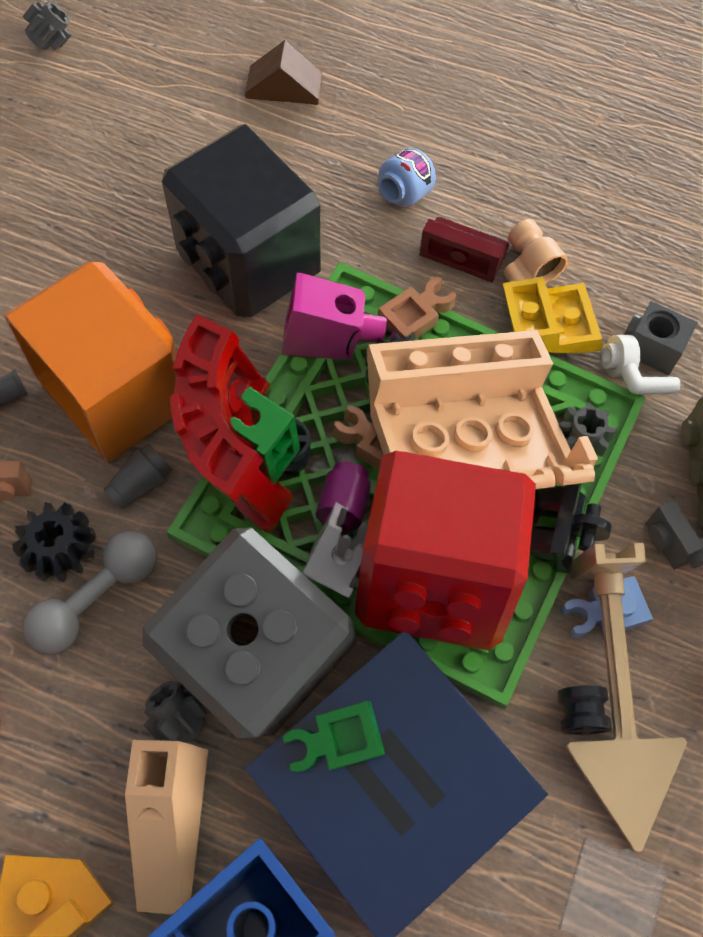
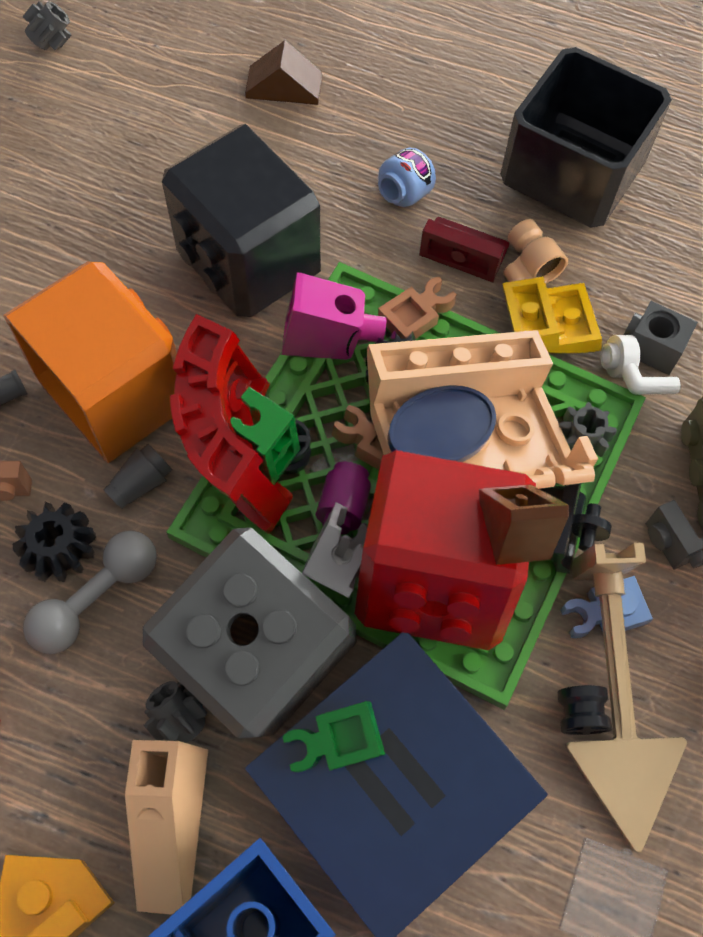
(443, 423): none -> dark blue piece
(522, 522): none -> reddish brown slope
(583, 136): none -> black plate

